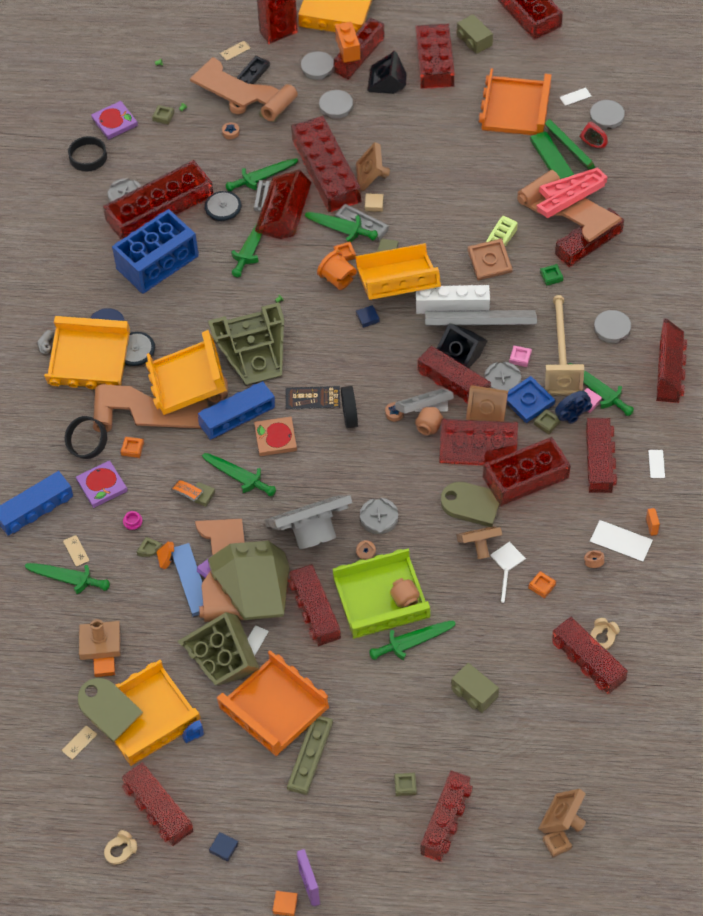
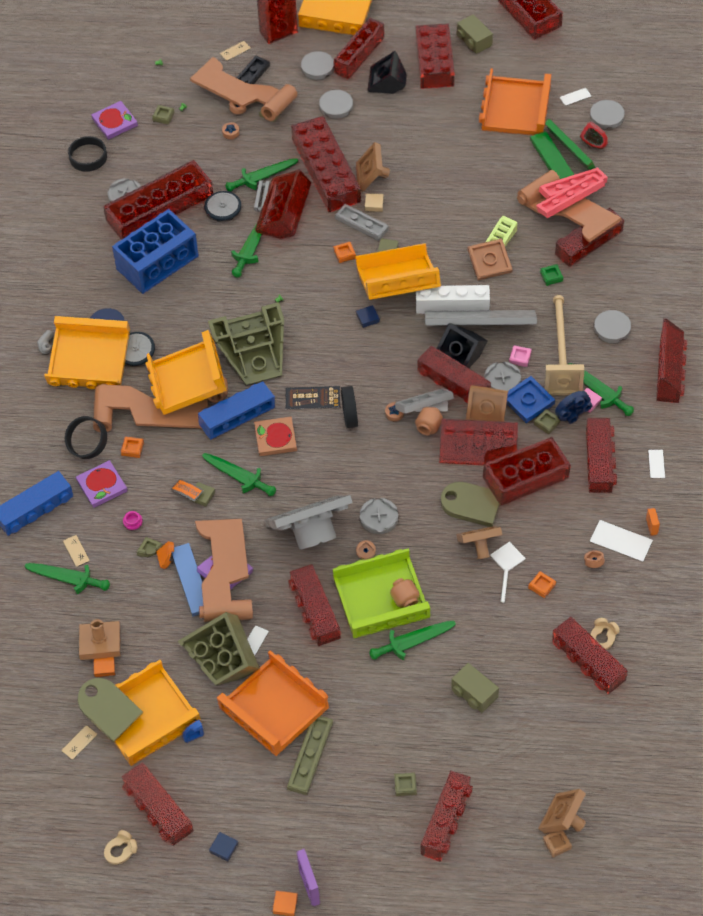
(253, 578): olive wedge -> none
(336, 270): orange piece -> none
(347, 41): orange brick -> none
(348, 227): green sword -> none

